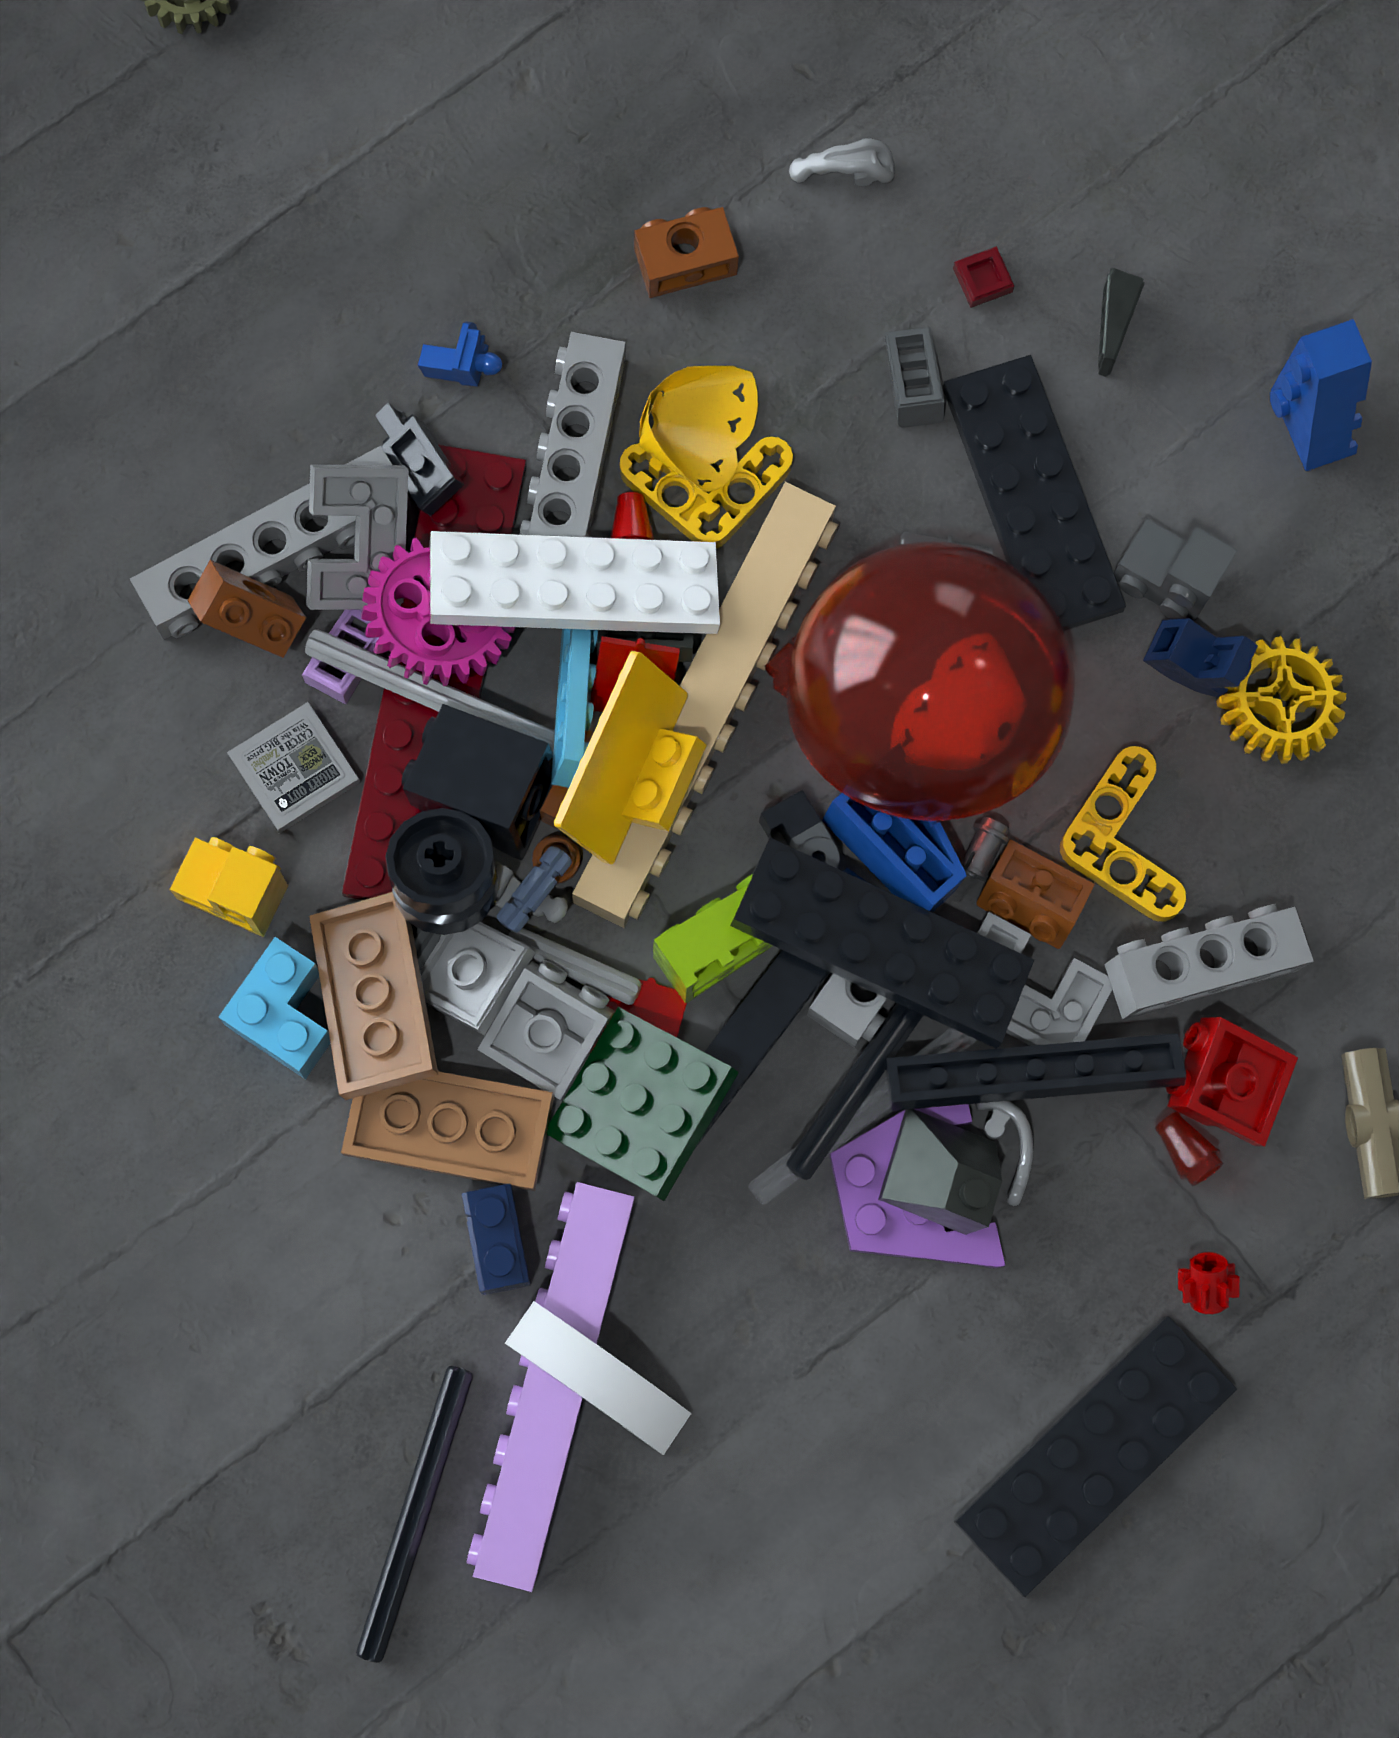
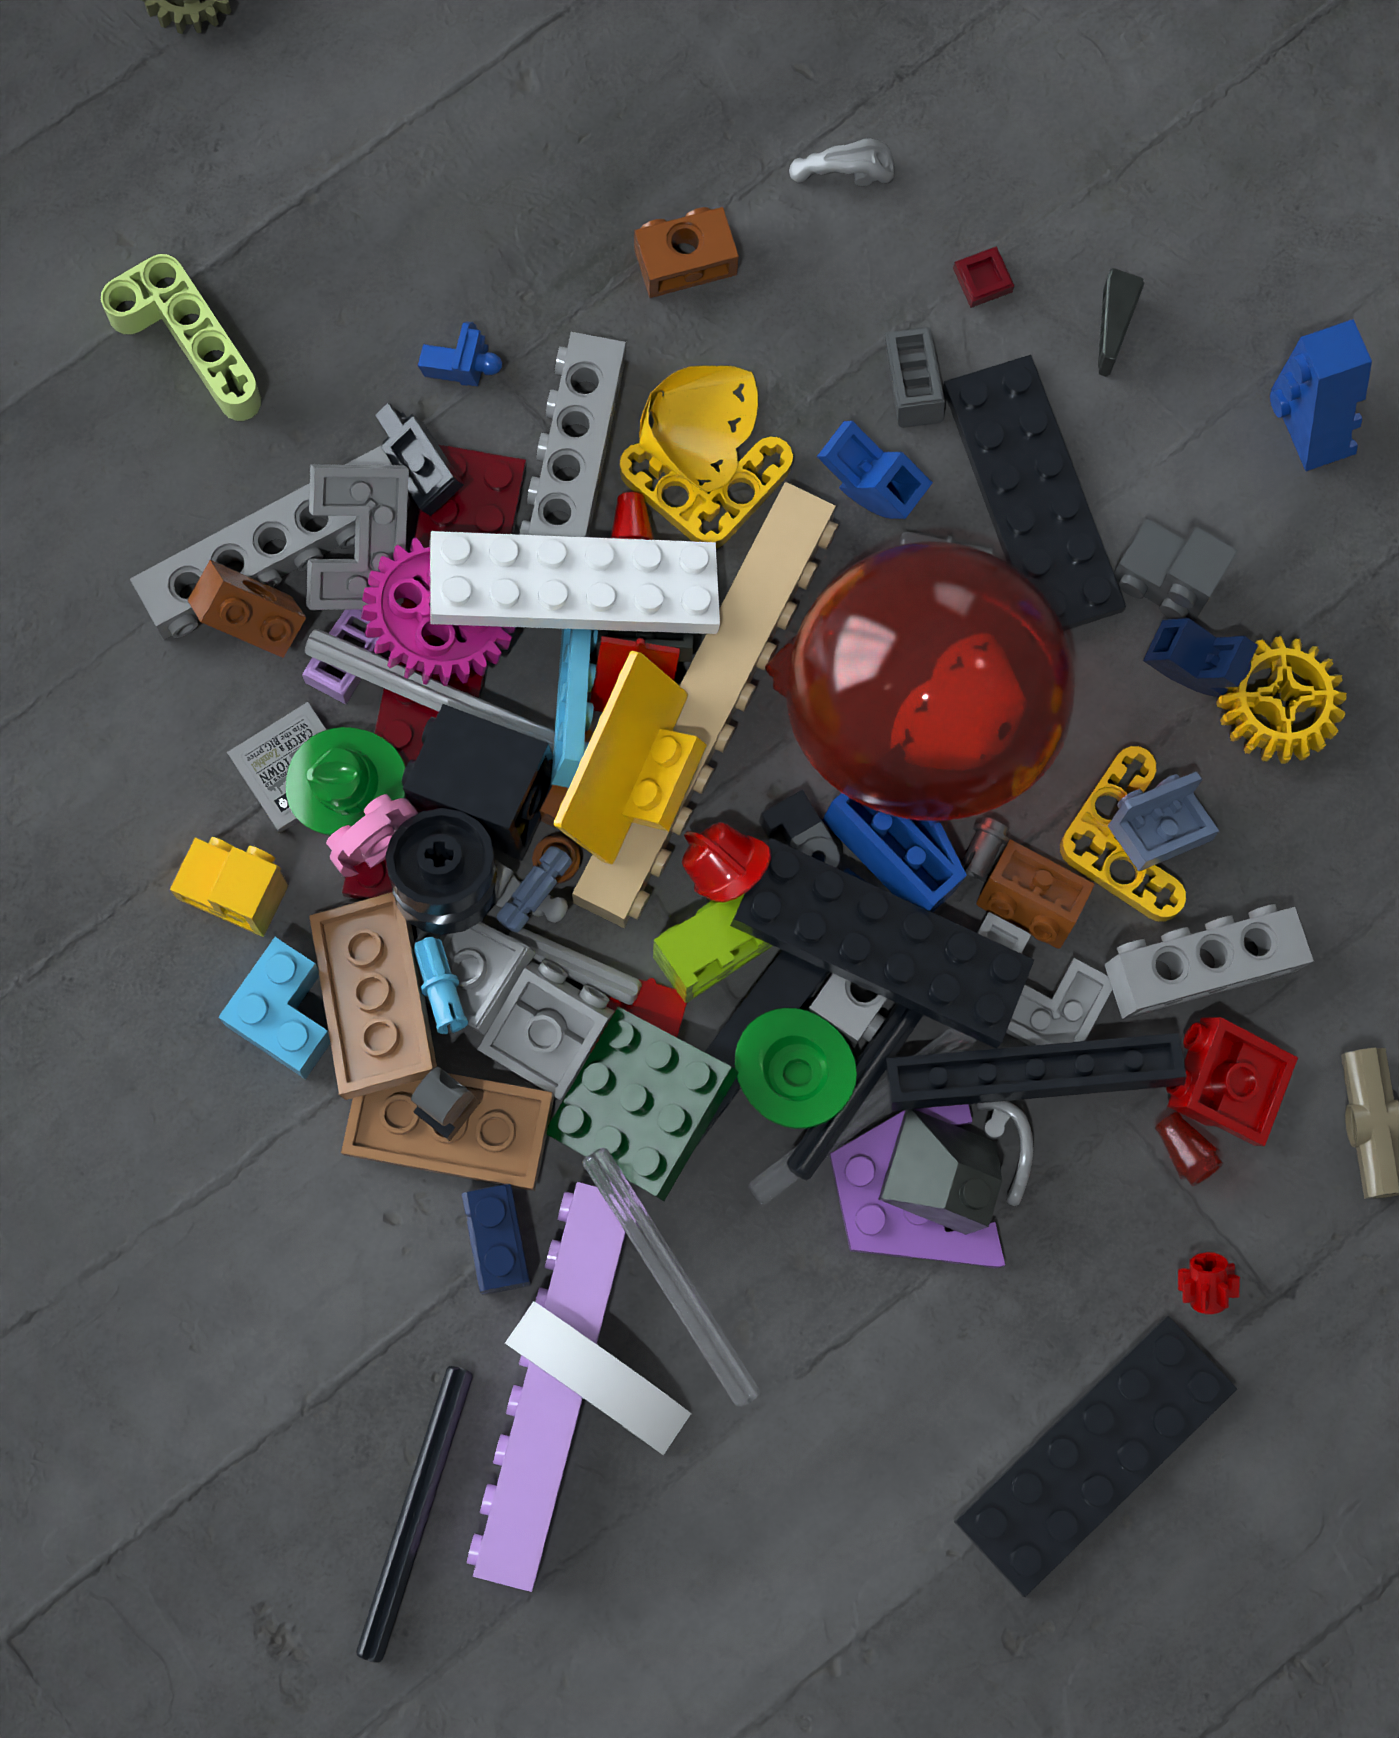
(194, 339): none -> yellowish green beam
(339, 776): none -> green hat
(370, 835): none -> bright pink plate
(440, 985): none -> medium azure axle
(443, 1102): none -> dark grey leg
(671, 1277): none -> clear axle
(724, 861): none -> red piece
(795, 1068): none -> green hat
(873, 478): none -> blue brick
(1162, 821): none -> sand blue bracket

